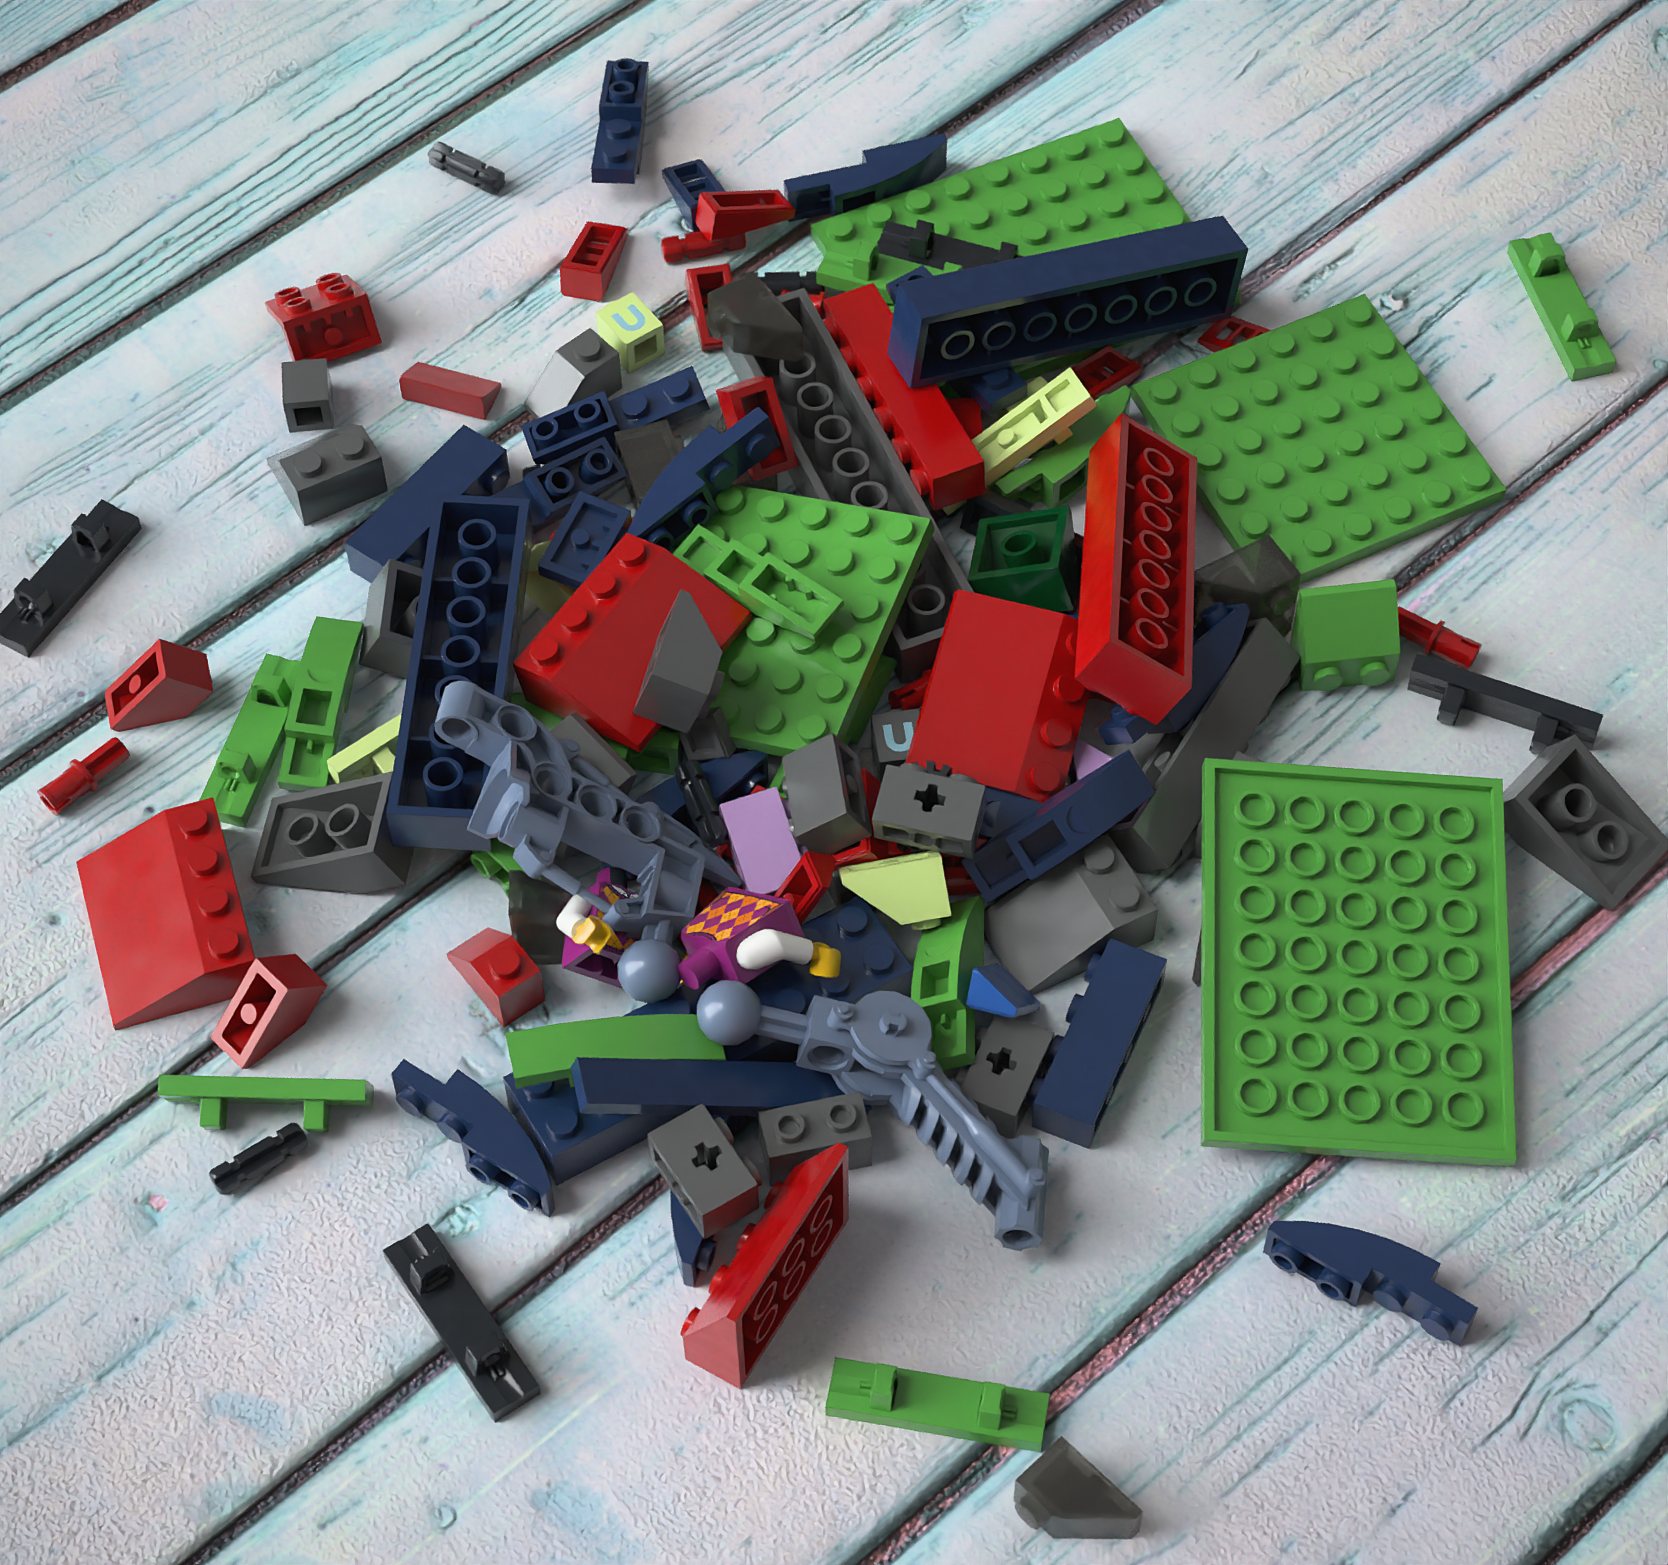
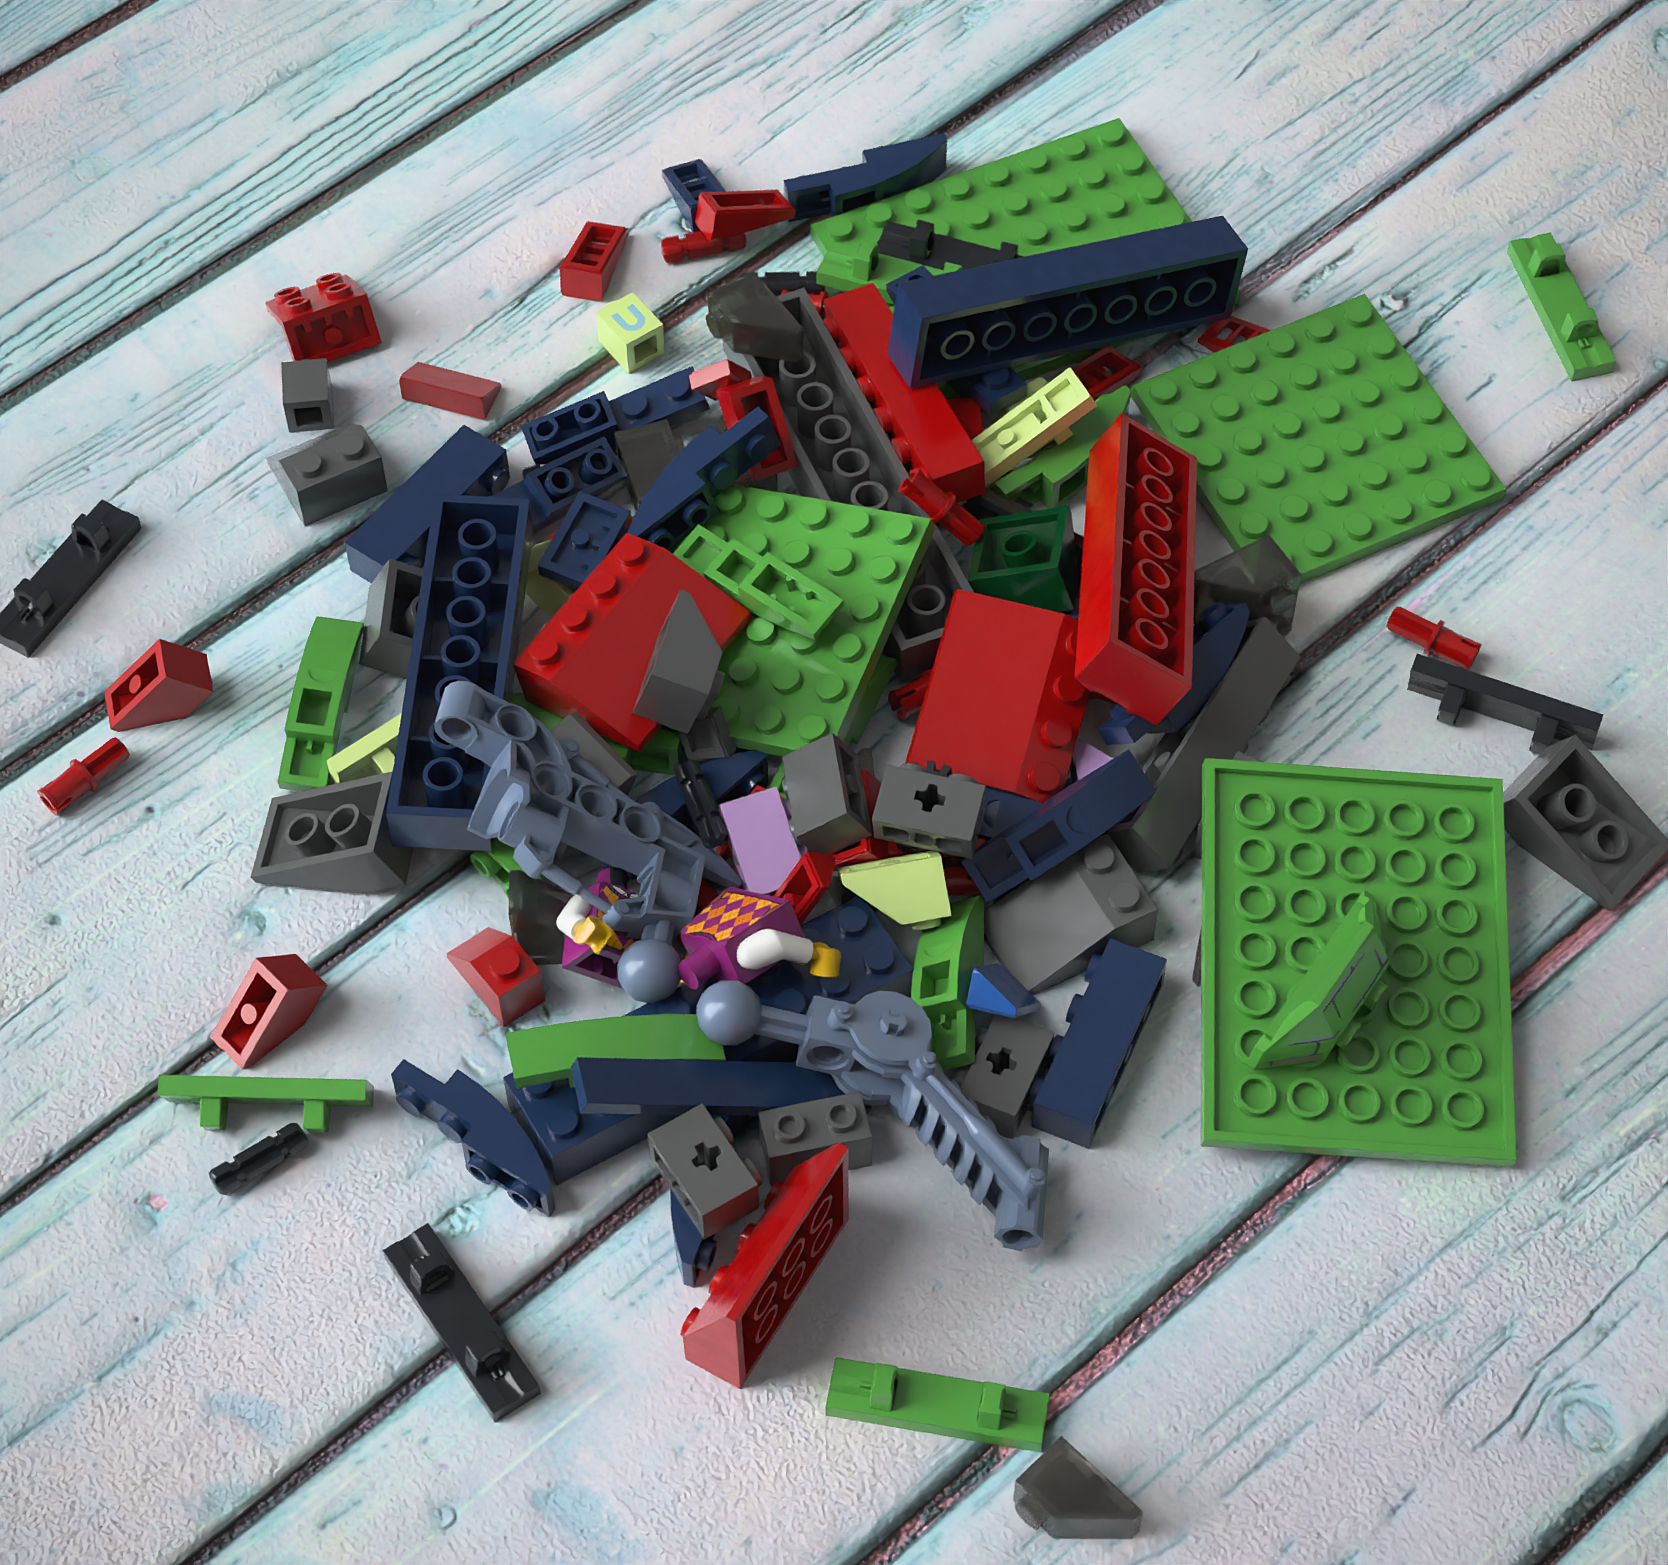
(167, 916): slope -> none
(253, 742): bright green hinge -> none
(466, 168): black axle -> none
(575, 373): dark grey slope -> none
(621, 122): dark blue slope -> none
(701, 280): red slope -> none
(717, 376): none -> red tile
(892, 737): dark grey brick -> none
(941, 507): none -> red axle
(1329, 994): none -> bright green wedge
(1346, 635): bright green slope -> none
(1353, 1261): dark blue slope -> none

